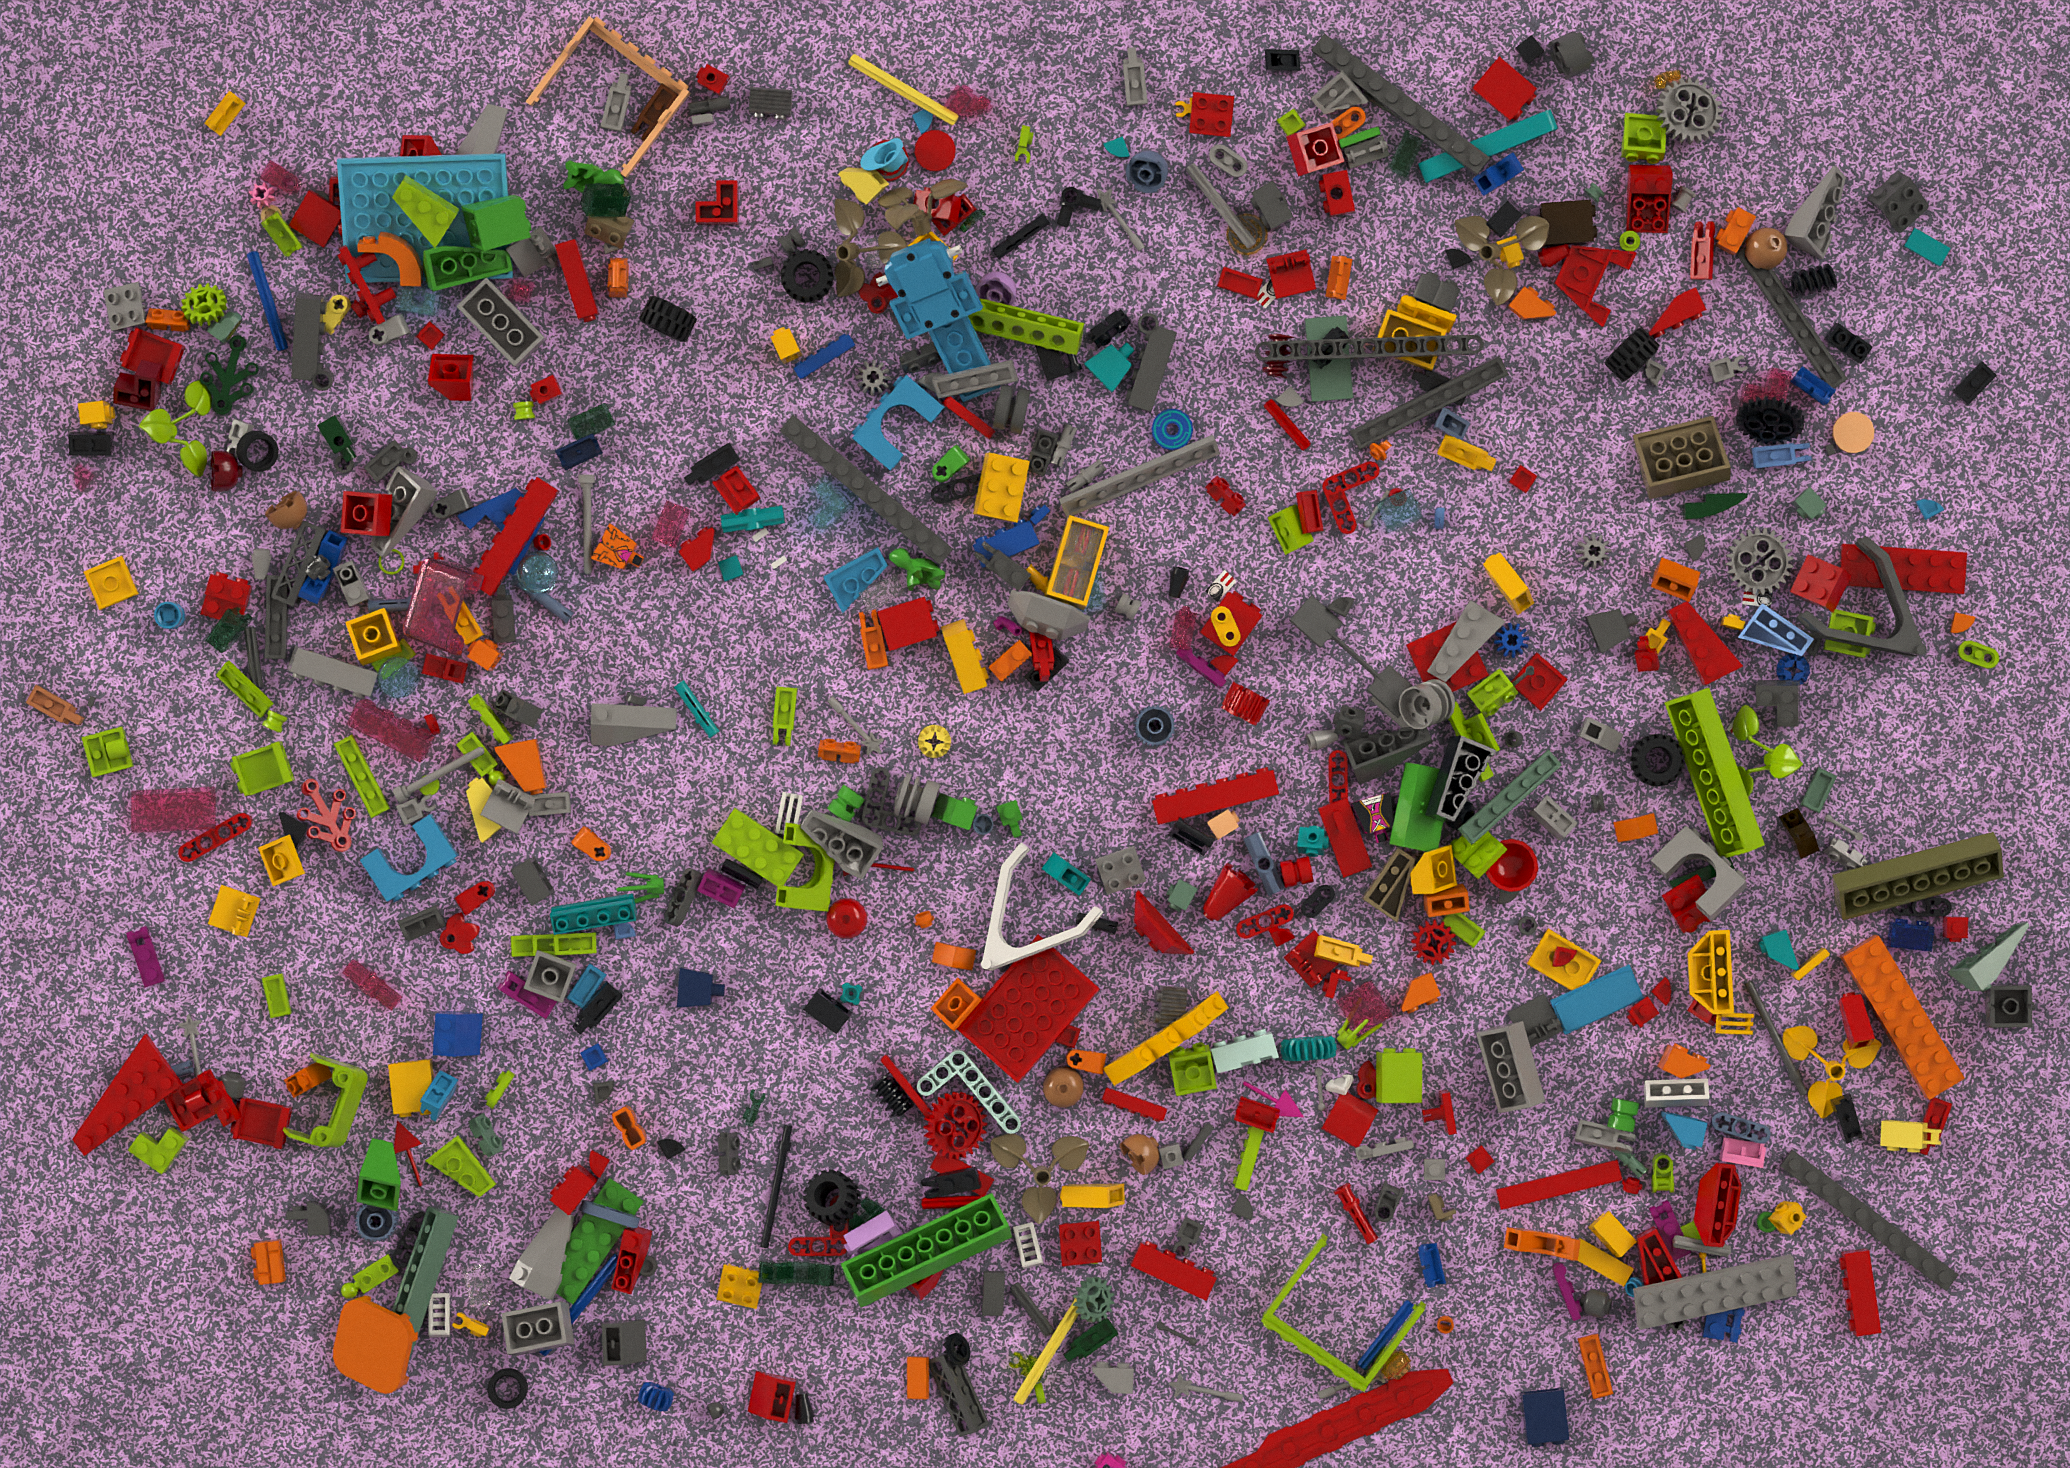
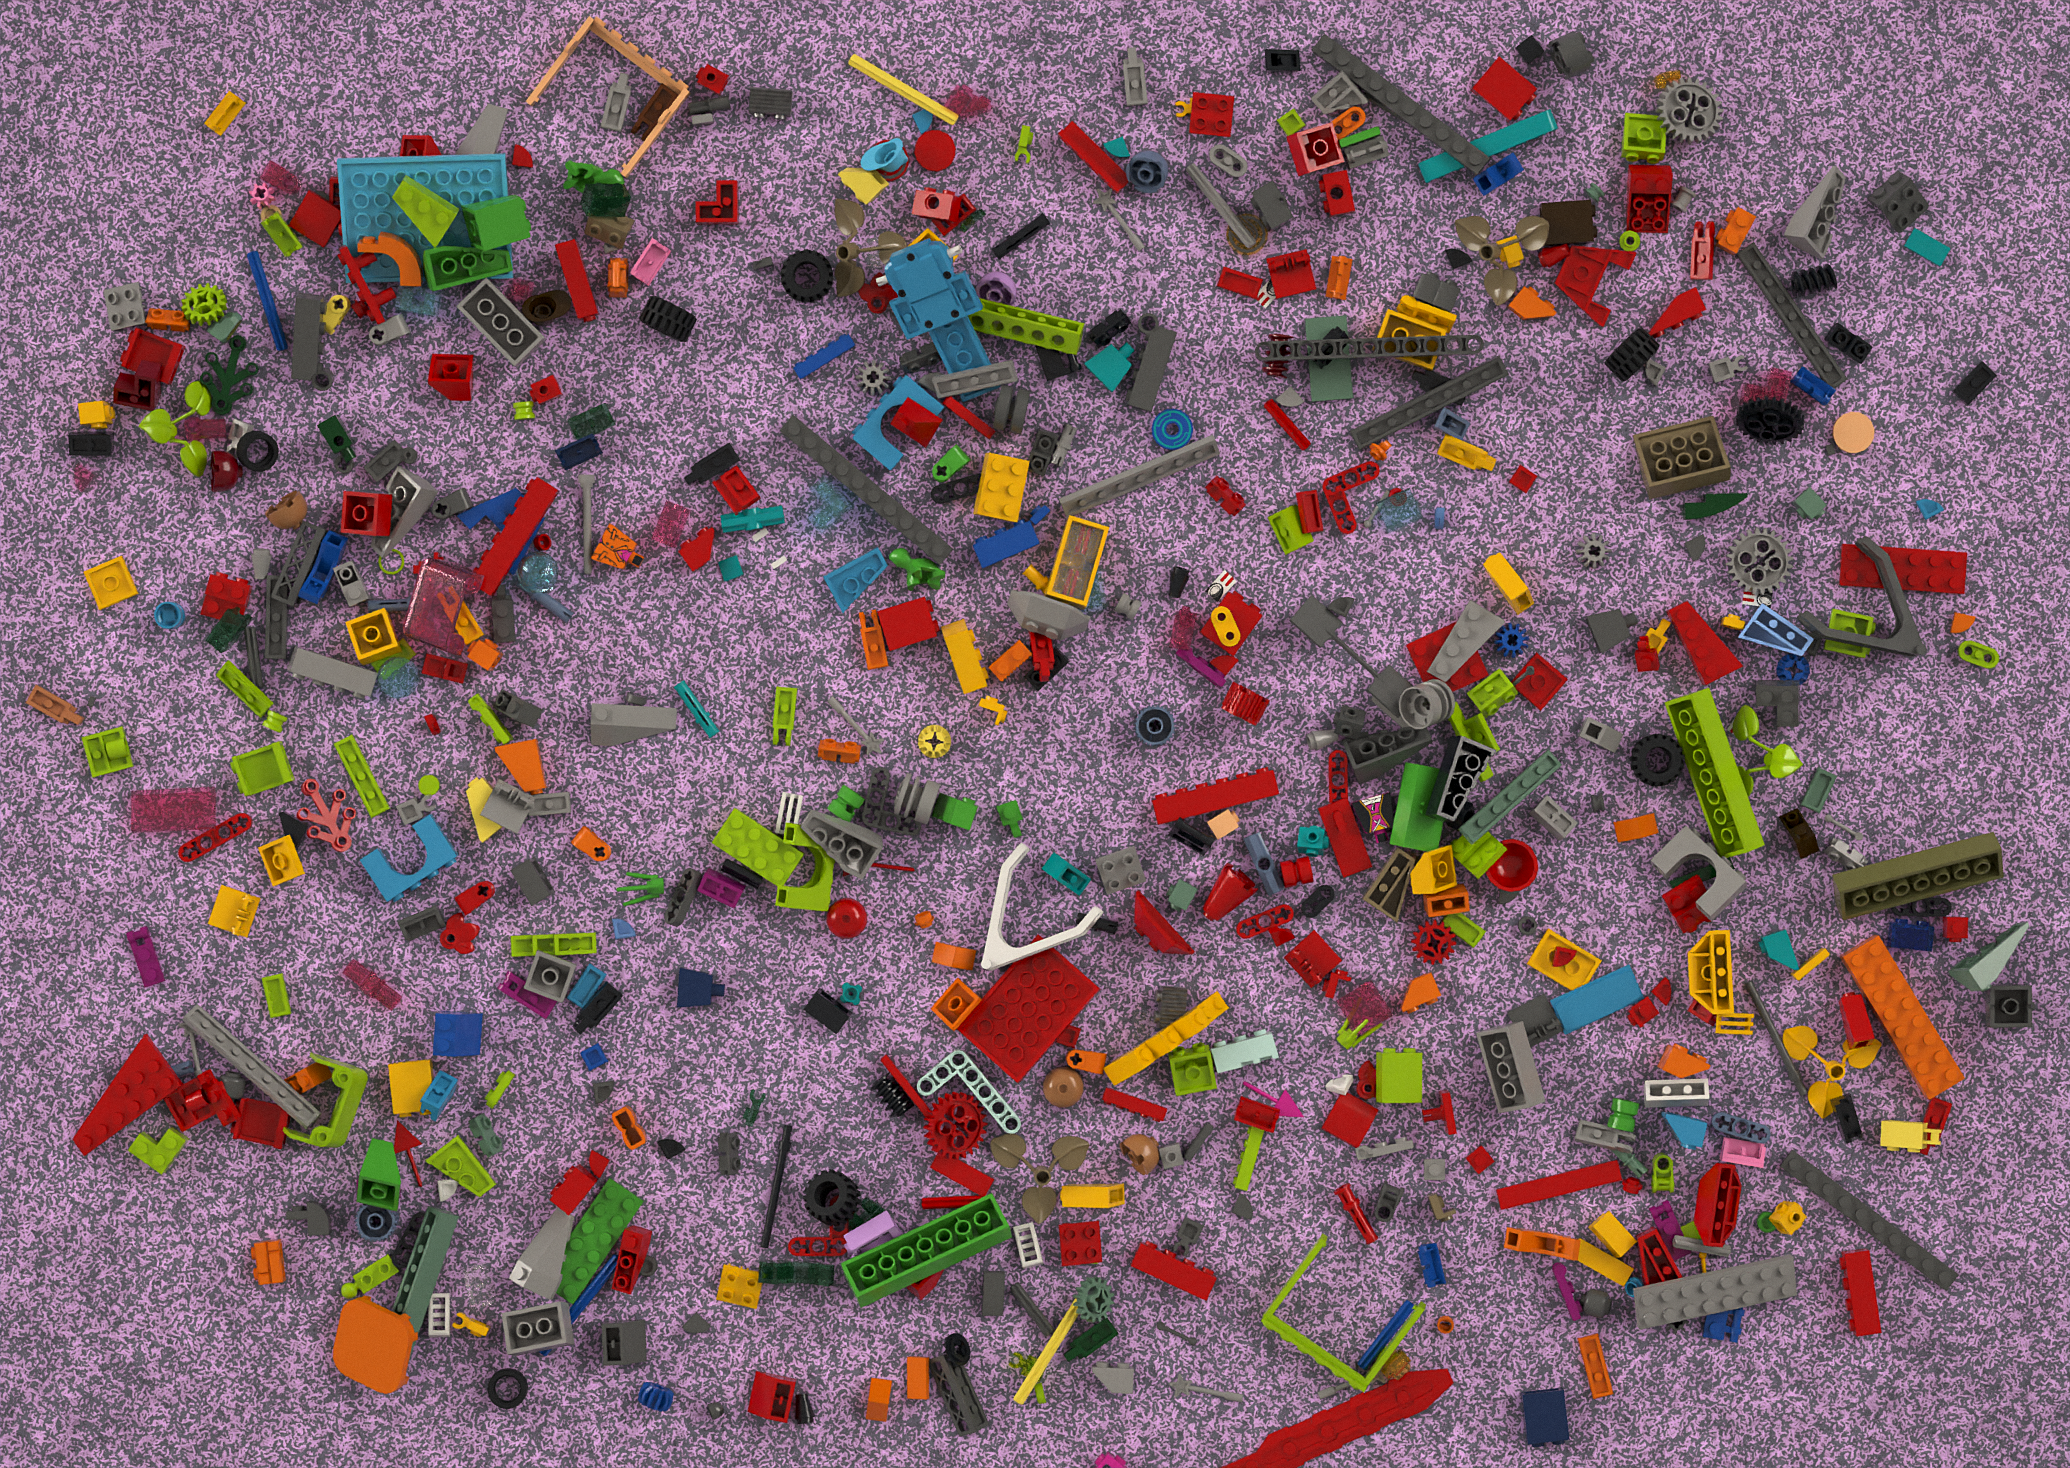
(206, 428): none -> clear pink piece
(251, 1066): none -> light grey tile
(317, 567): dark grey gear -> none
(391, 730): clear pink brick -> none
(403, 792): light grey piece -> none
(430, 335): red tile -> none
(446, 1188): none -> white tile
(483, 764): lime plate -> none
(522, 157): none -> red tile
(533, 252): light grey hinge -> none
(546, 307): none -> dark brown piece
(593, 913): teal brick -> none
(609, 1214): sand blue beam -> none
(650, 262): none -> bright pink hinge
(696, 1324): none -> dark grey tile
(785, 345): yellow brick -> none
(788, 245): dark grey wheel -> none
(878, 1399): none -> orange slope
(881, 593): clear tile -> none
(899, 214): dark tan plant -> none
(916, 422): none -> red slope
(952, 1182): black hinge -> none
(983, 824): sand blue wheel -> none
(992, 704): none -> yellow bracket
(1004, 567): dark grey hinge -> none
(1010, 625): magenta arm -> none
(1068, 207): black axle -> none
(1085, 476): light grey pin -> none
(1094, 157): none -> red fence
(1308, 1048): teal gear -> none
(1318, 1071): light grey hinge -> none
(1341, 952): yellow hinge -> none
(1405, 154): clear green panel -> none
(1505, 218): black slope -> none
(1509, 739): dark grey hinge -> none
(1675, 579): orange brick -> none
(1766, 248): medium nougat cylinder -> none
(1778, 455): medium blue hinge -> none
(1820, 583): red brick -> none

